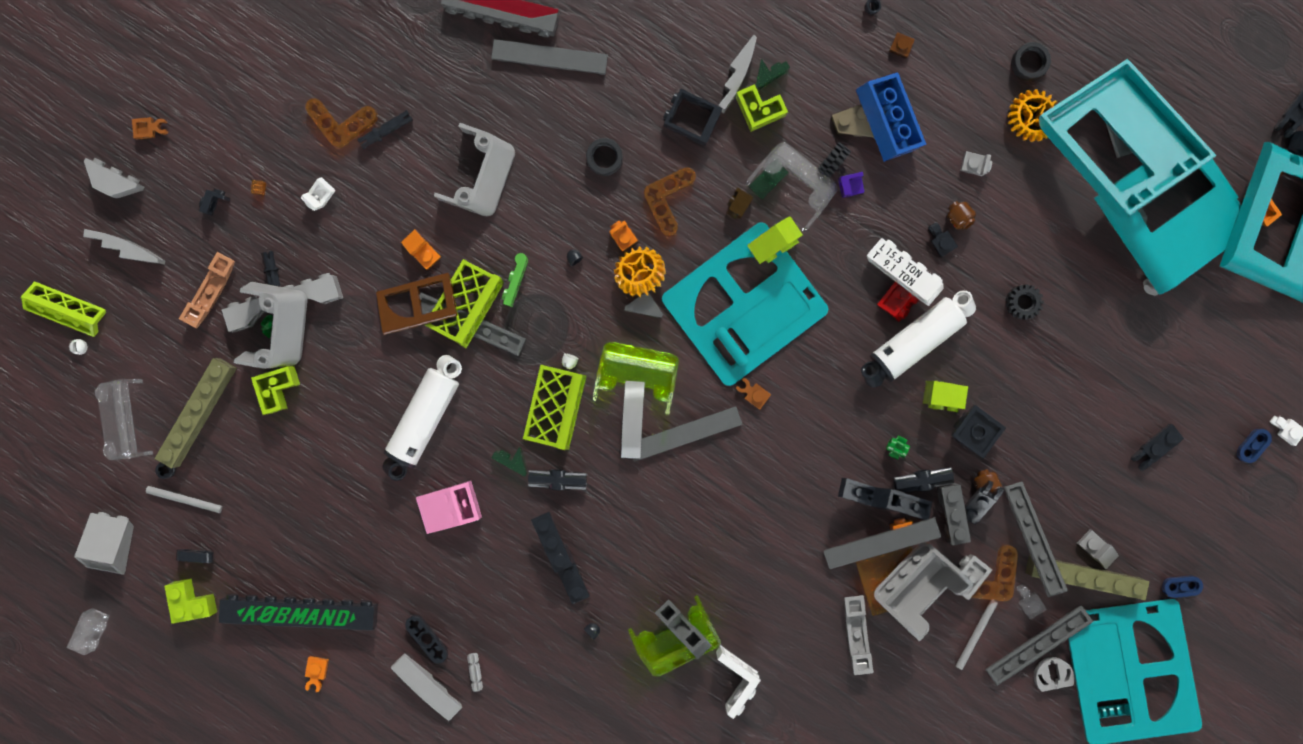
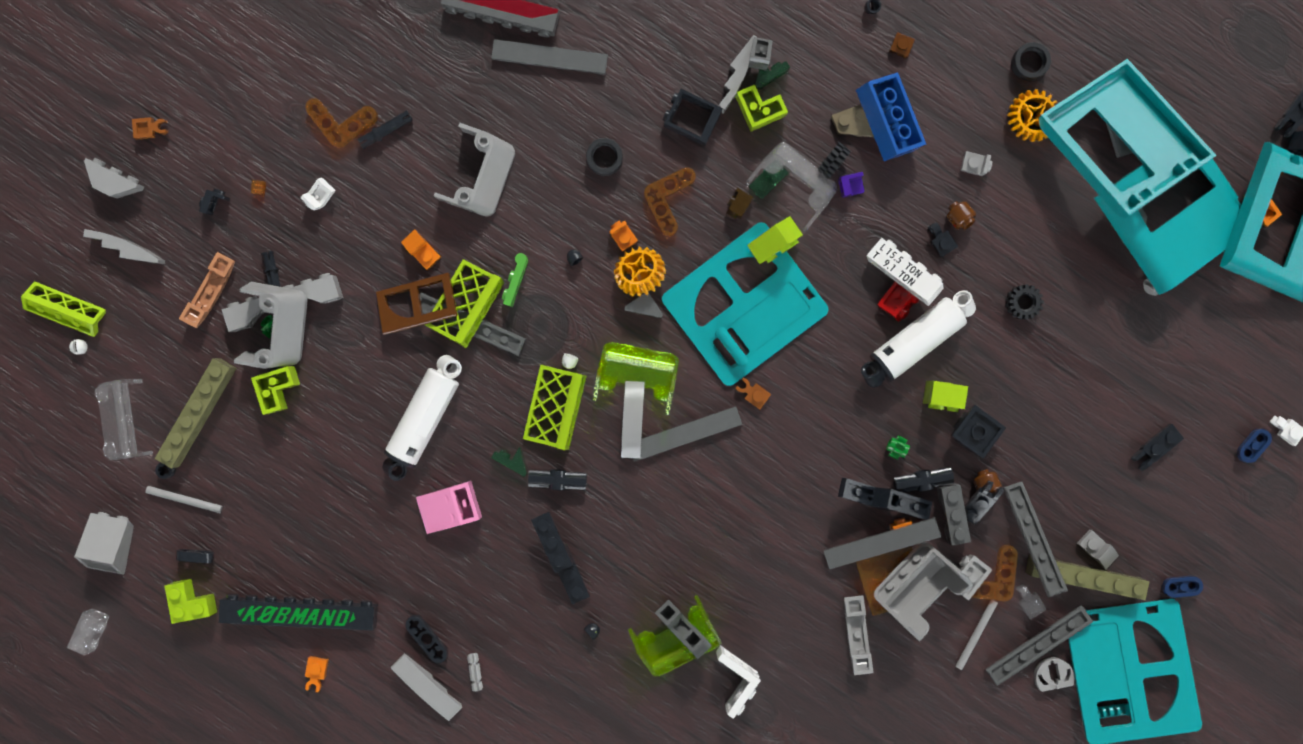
(760, 53): none -> dark grey slope

